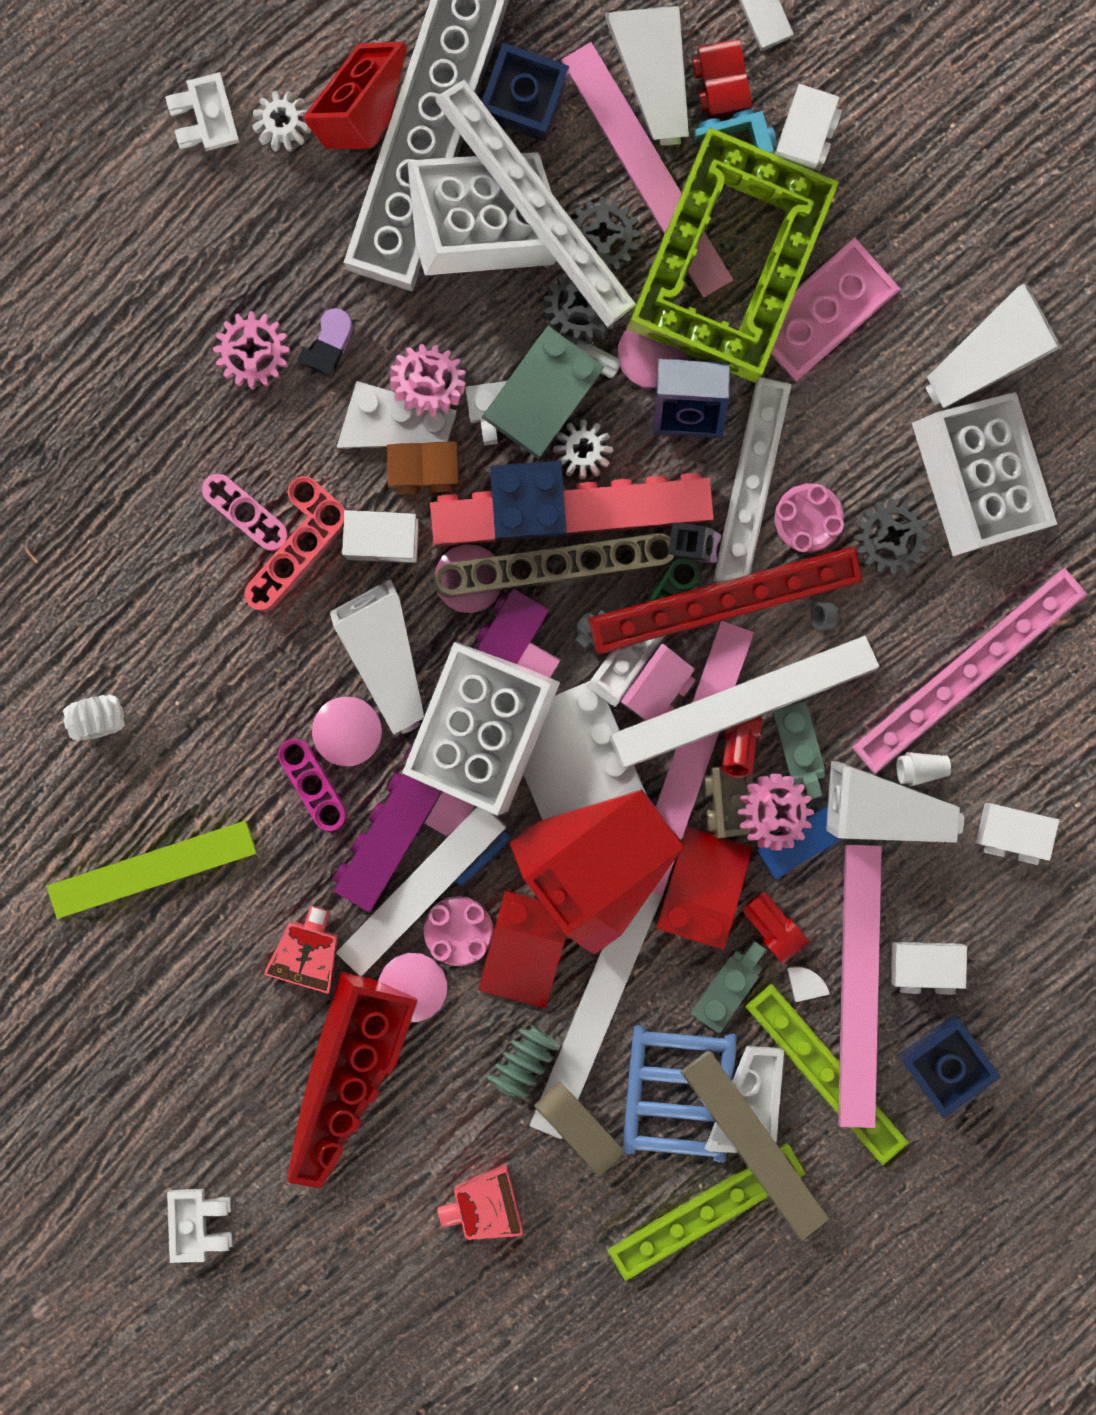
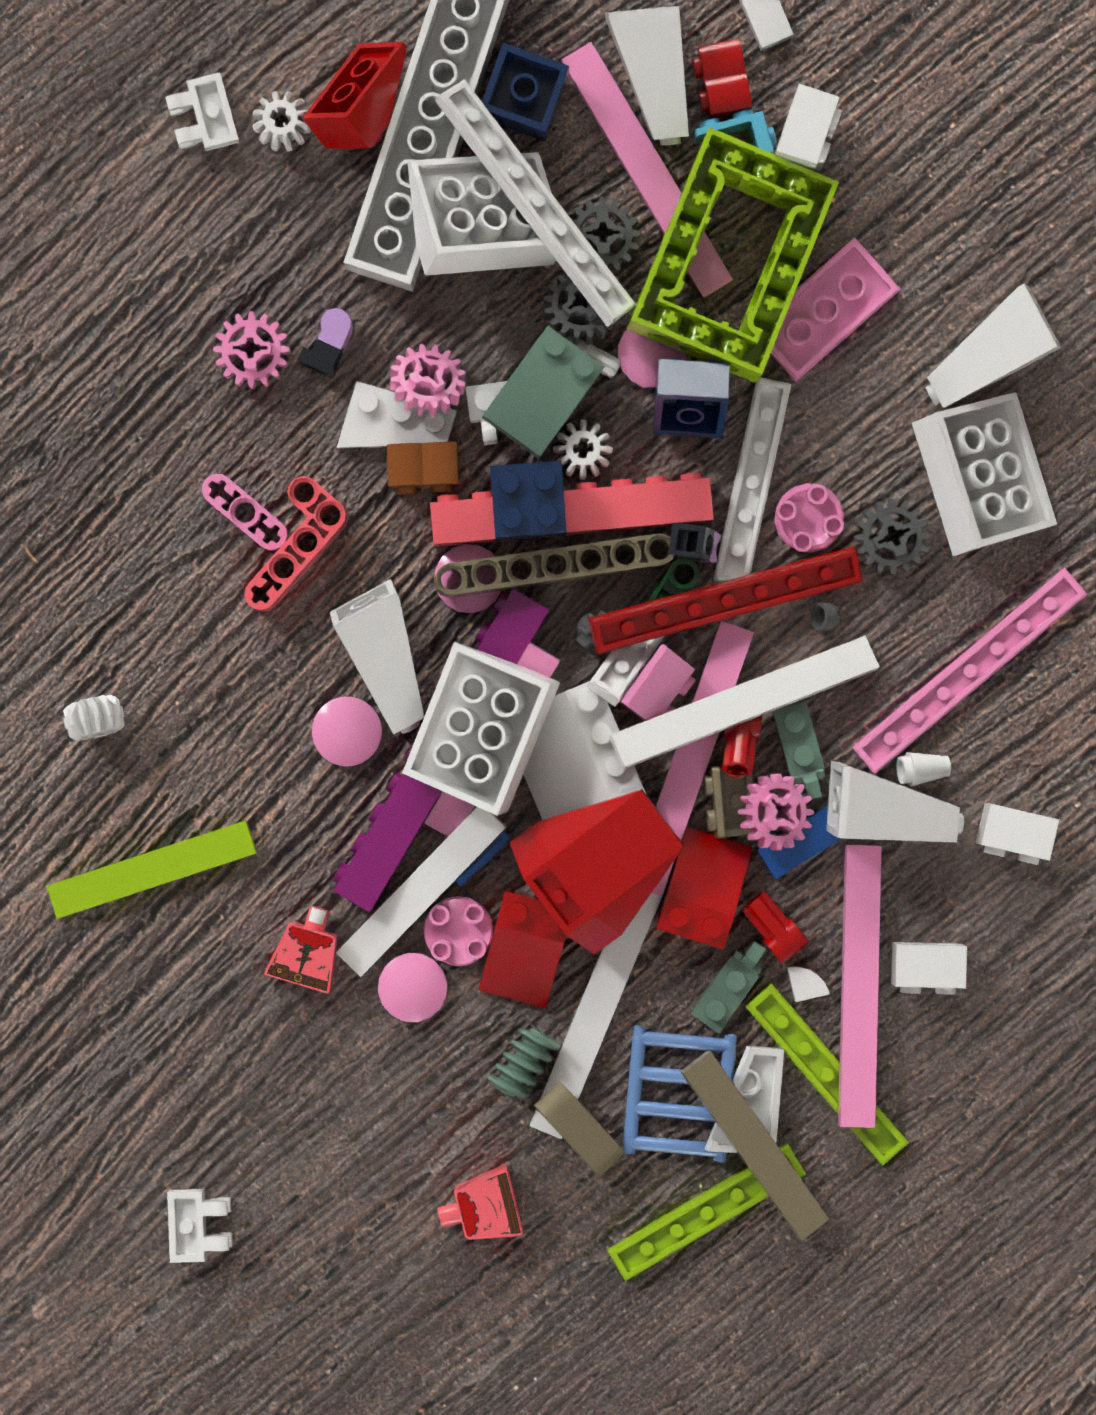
(298, 774): dark pink beam -> none
(350, 1062): red wedge -> none
(380, 536): white piece -> none
(948, 1066): dark blue brick -> none

